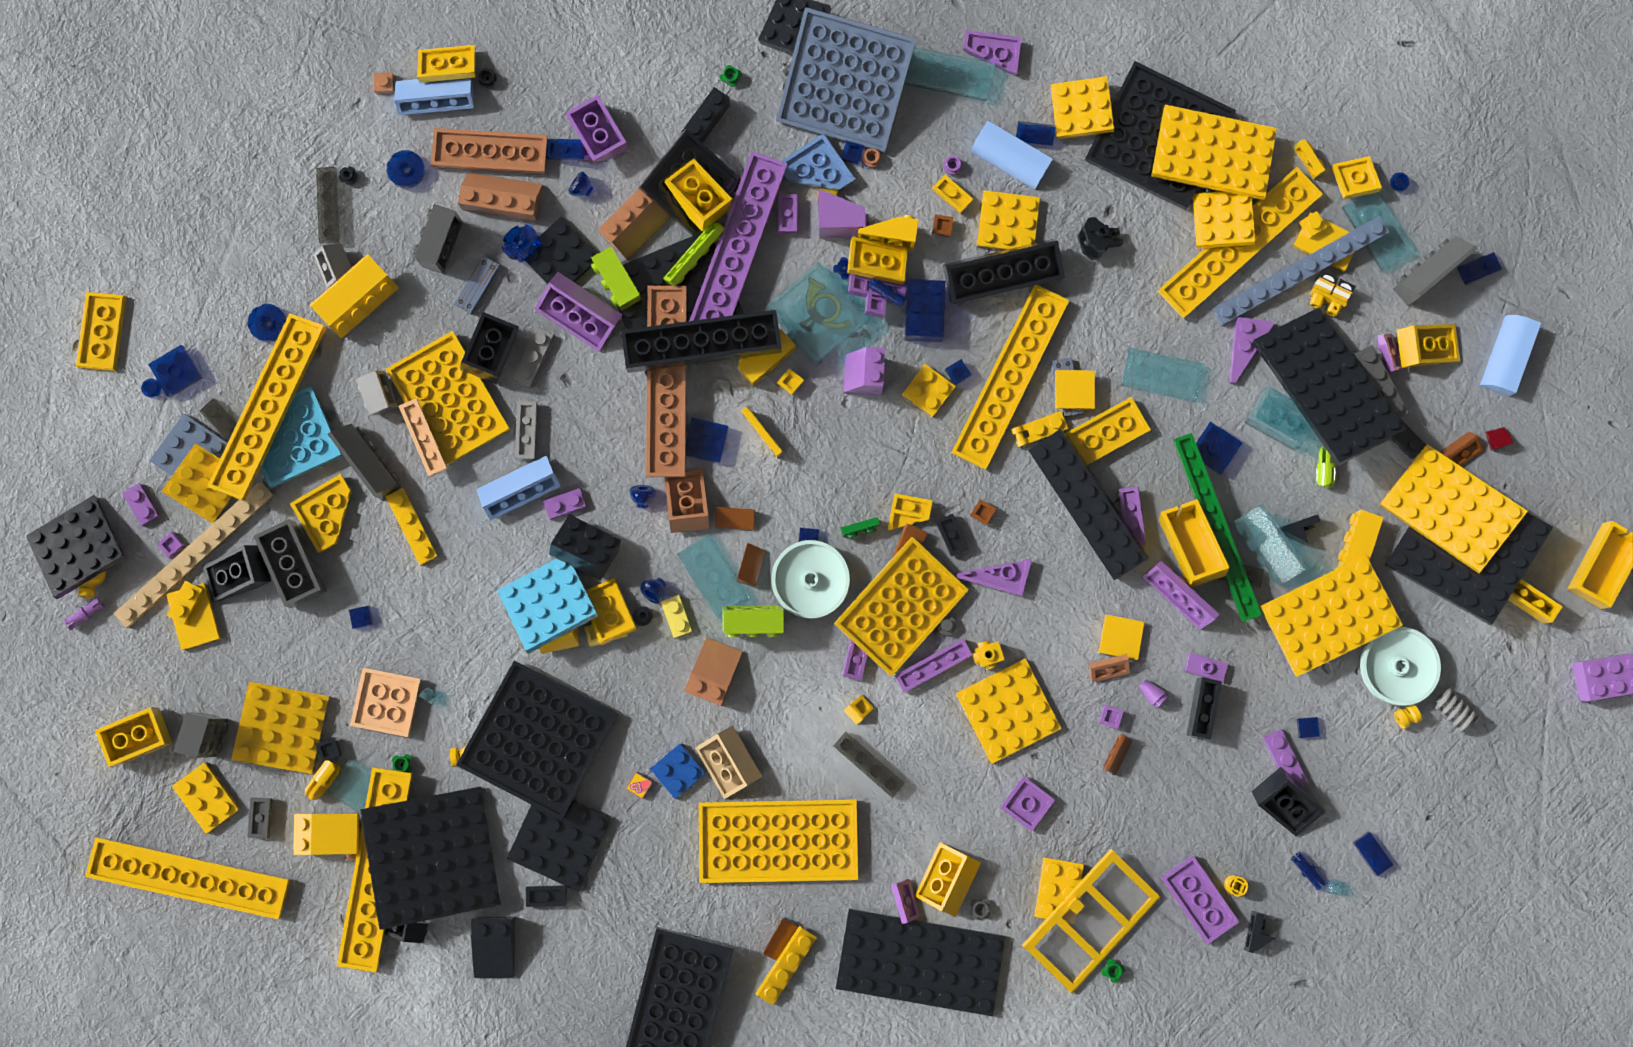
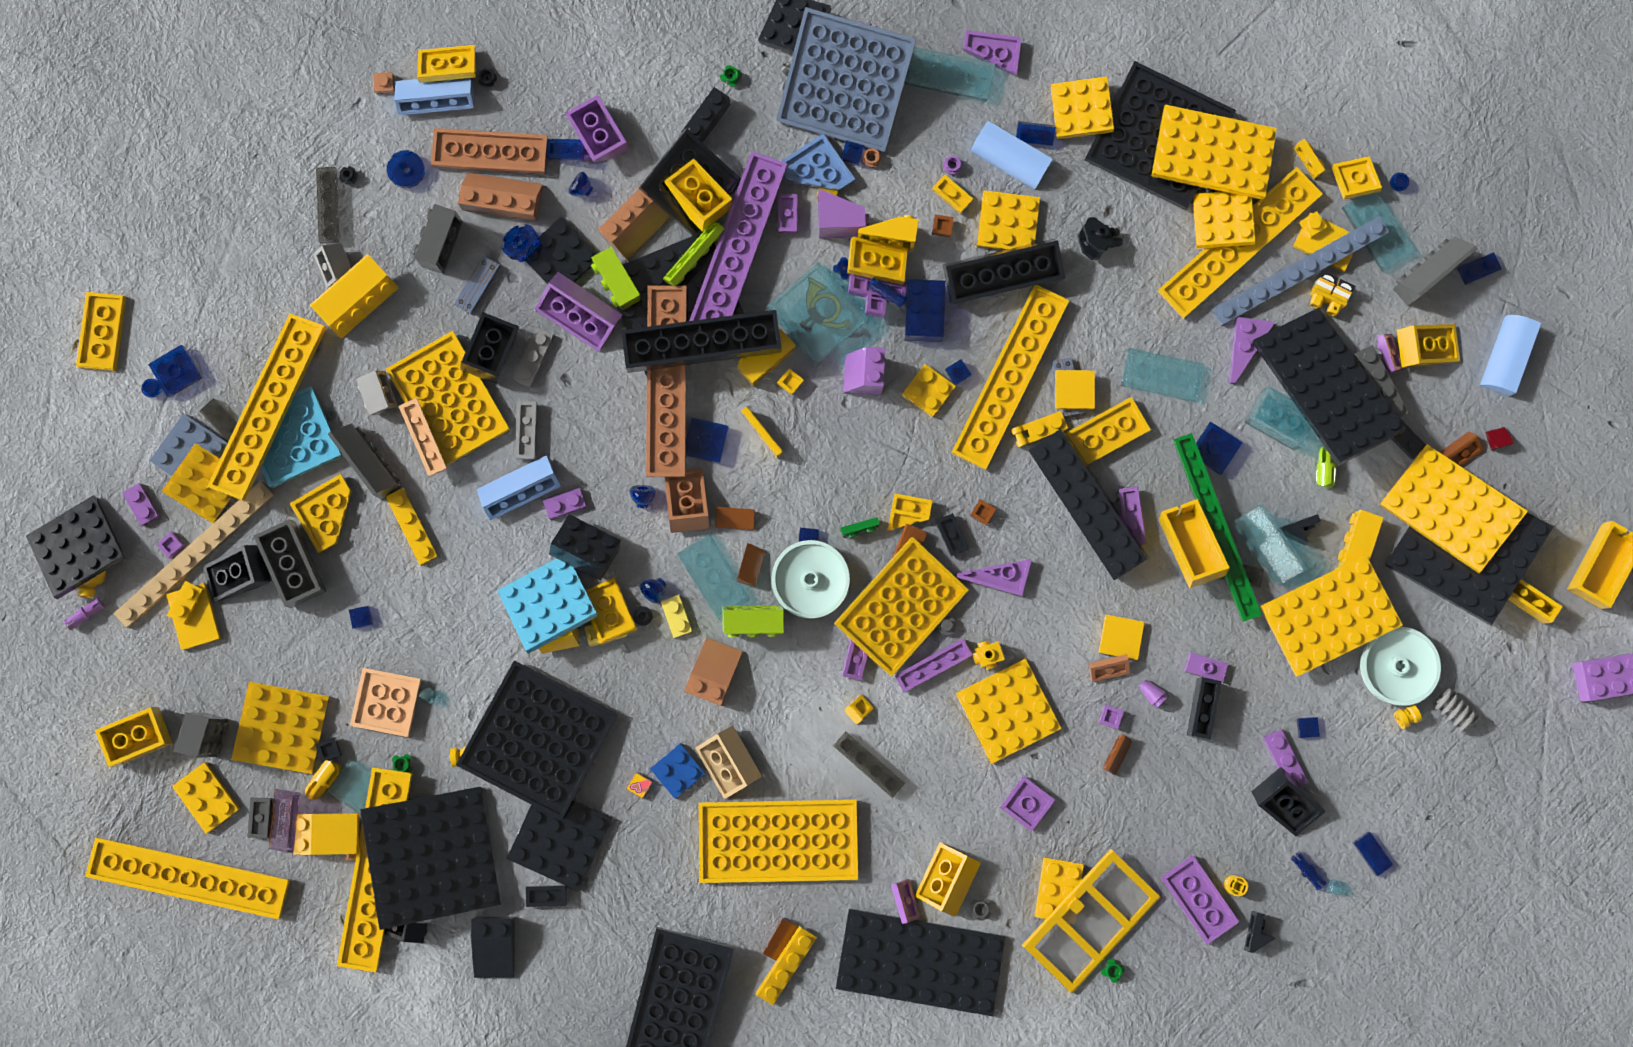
(257, 322): clear blue plate -> none
(283, 820): none -> clear purple tile
(1181, 595): medium lavender plate -> none

